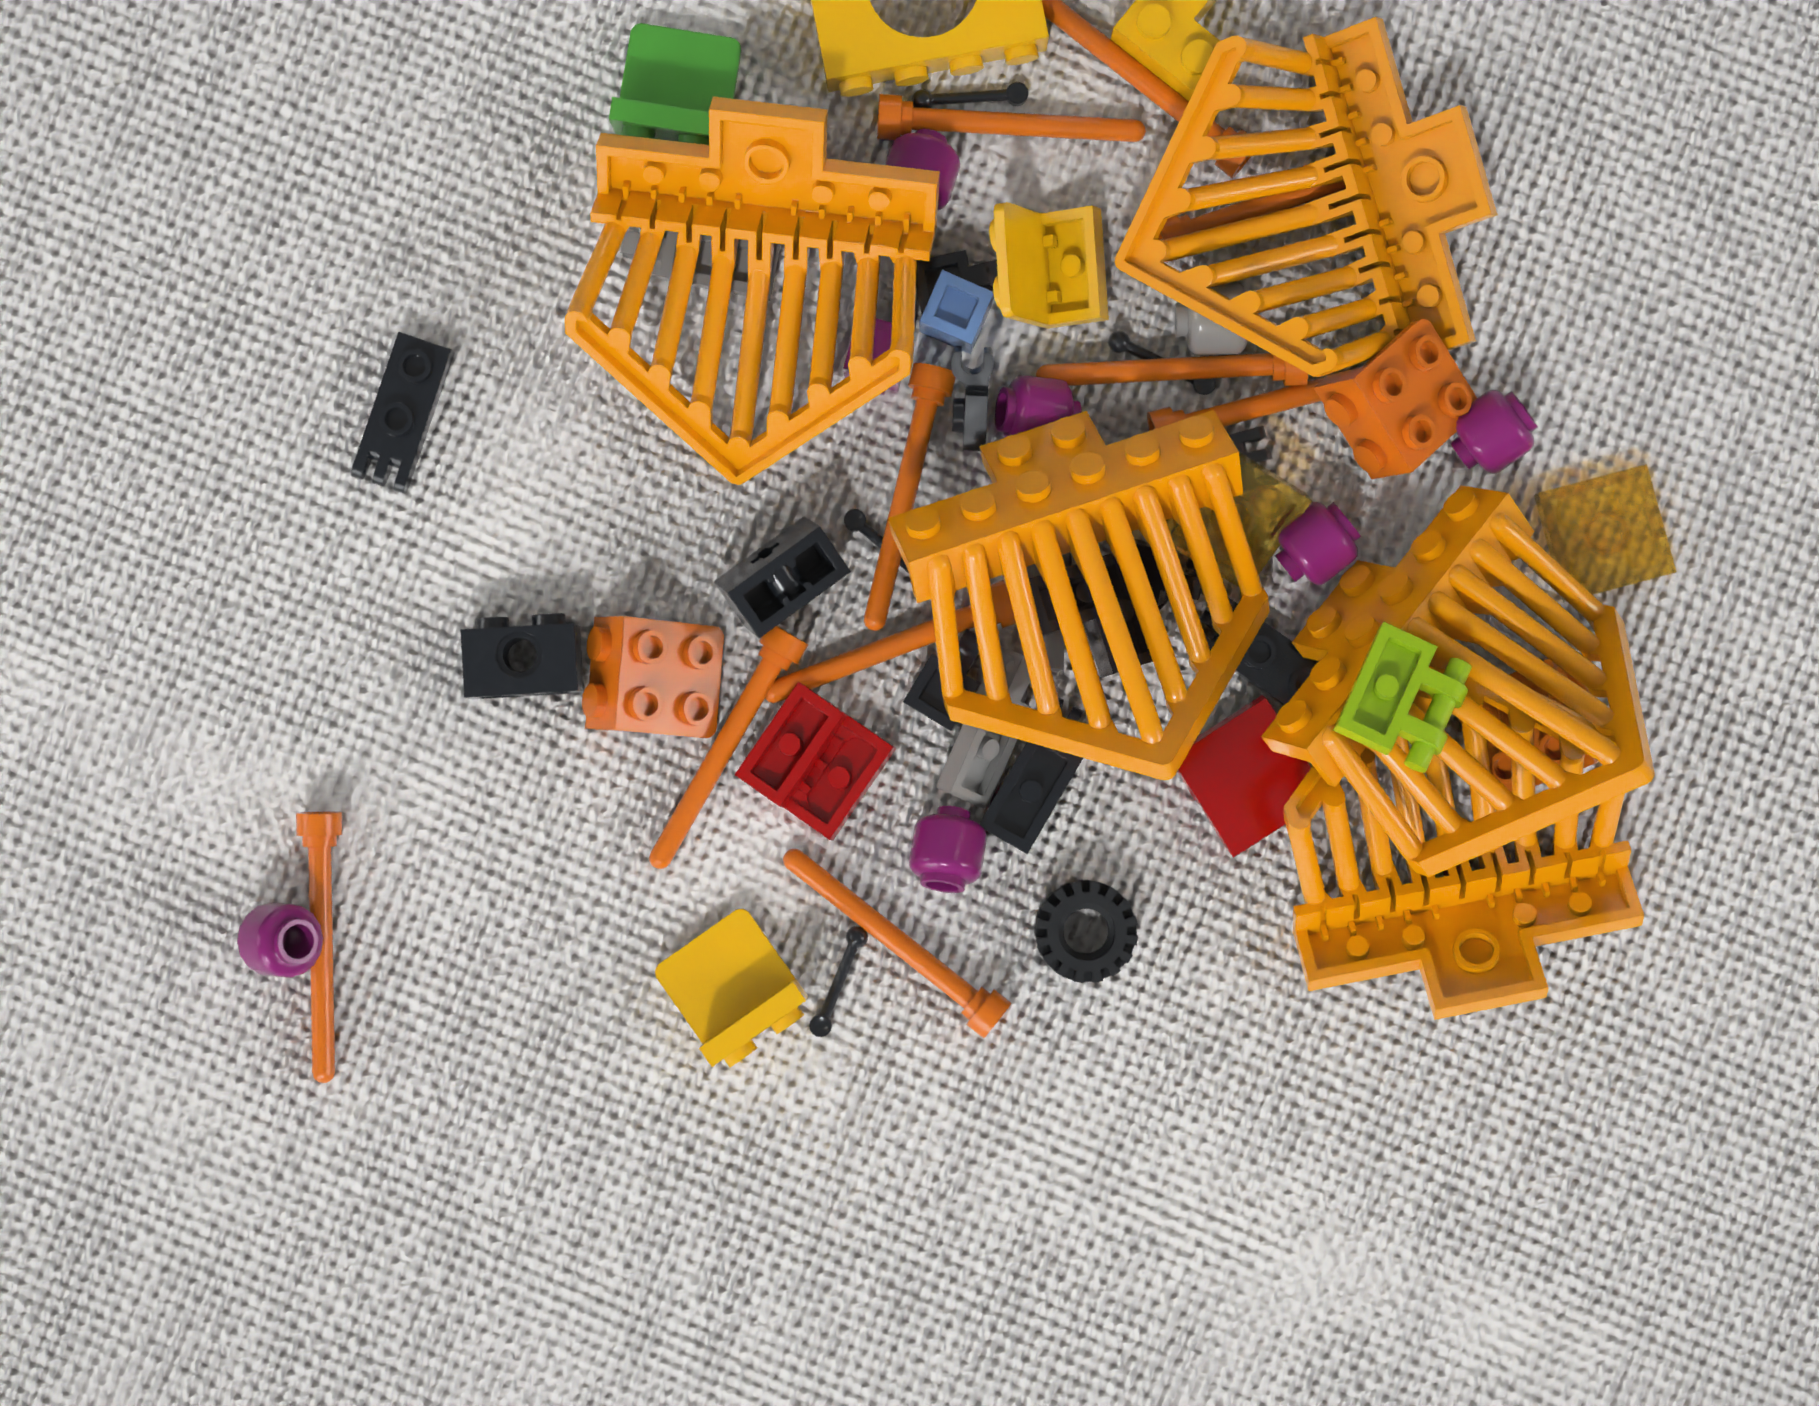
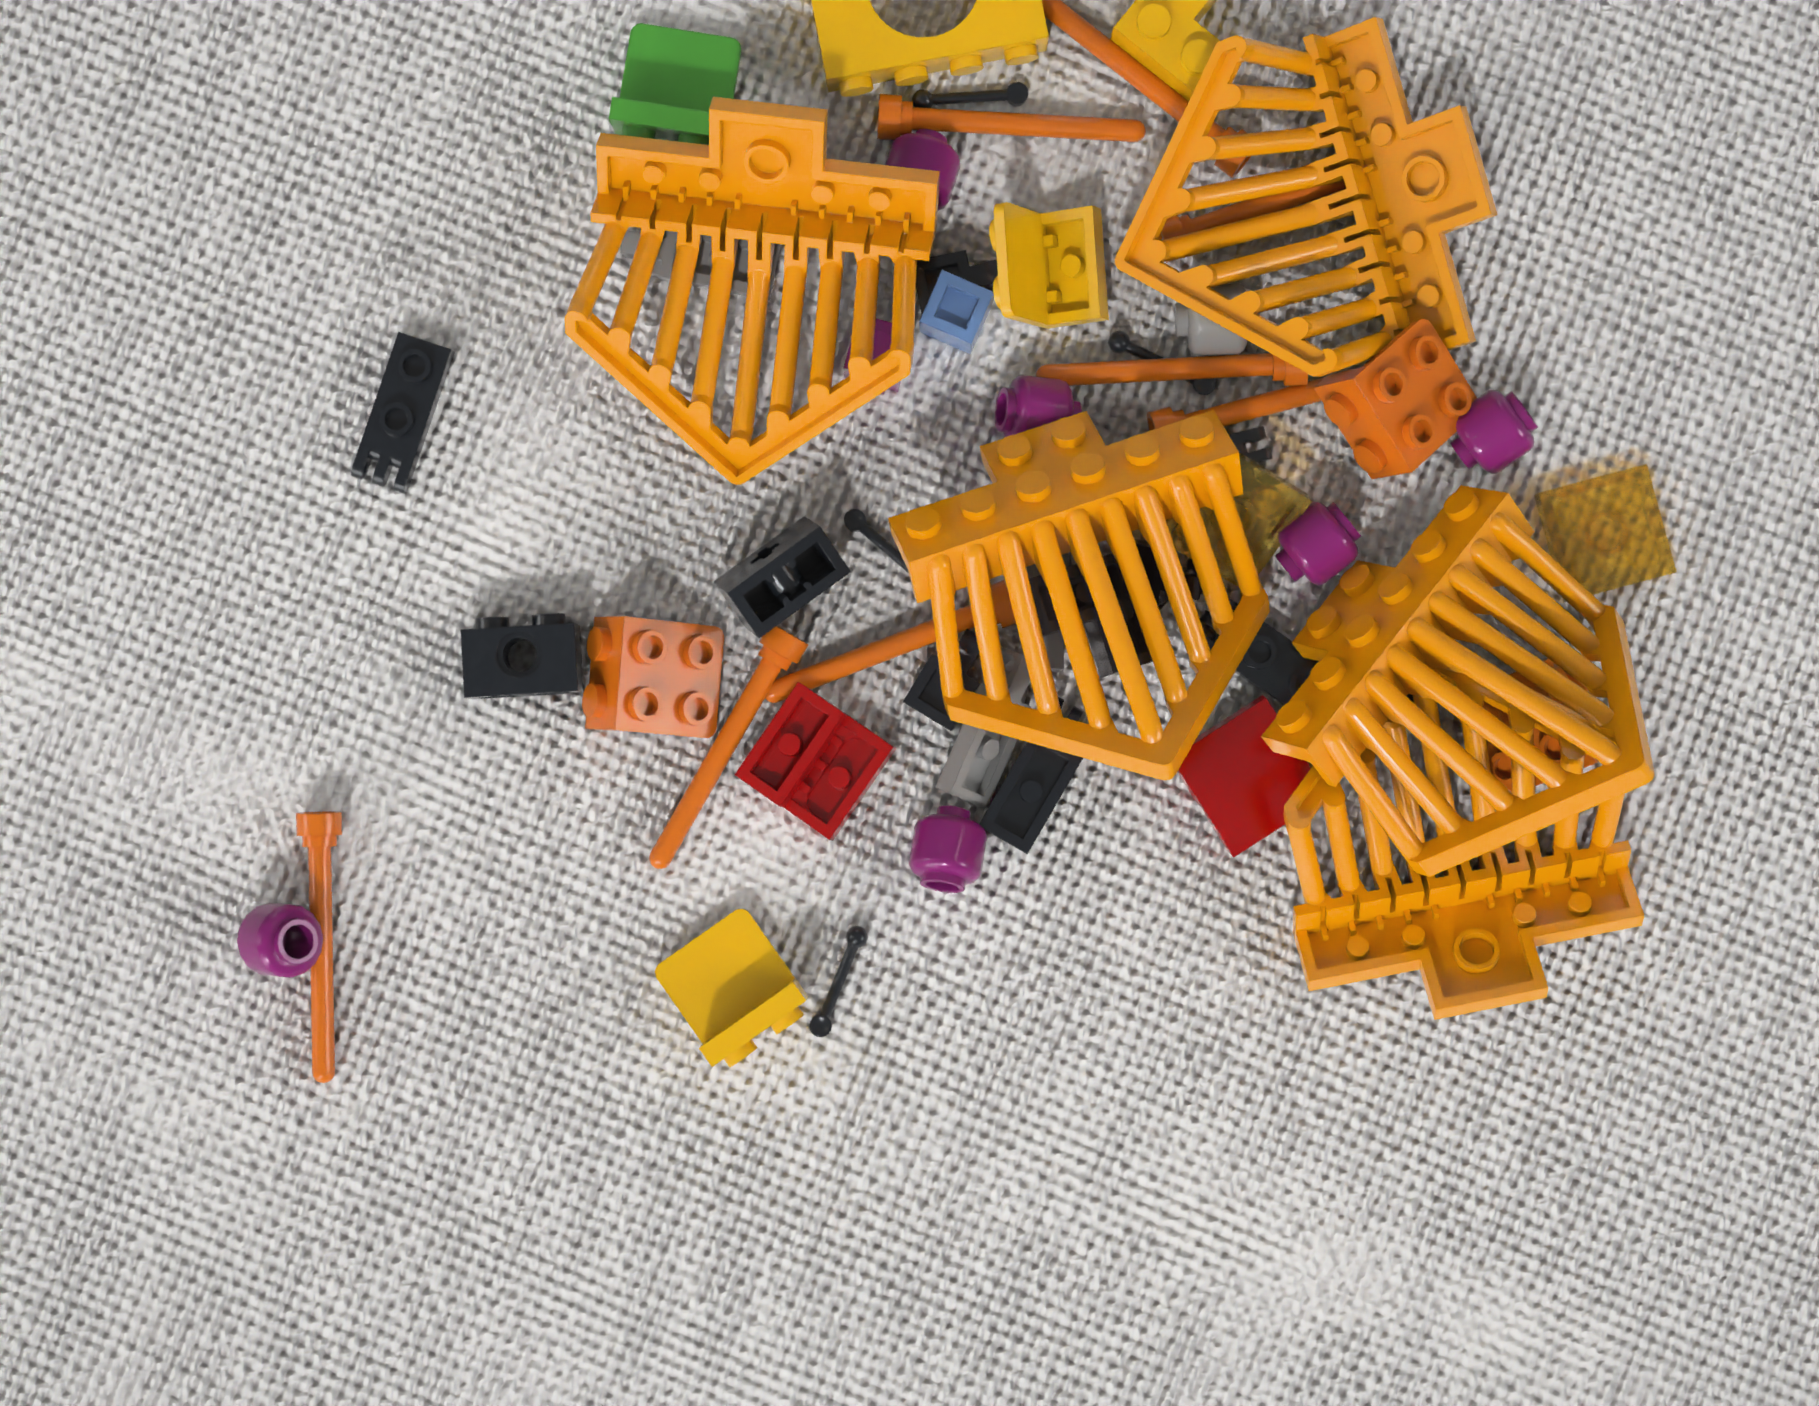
(930, 388): orange piece -> none
(971, 411): black plate -> none
(979, 1005): orange piece -> none
(1086, 966): black tyre -> none
(1385, 692): lime plate -> none

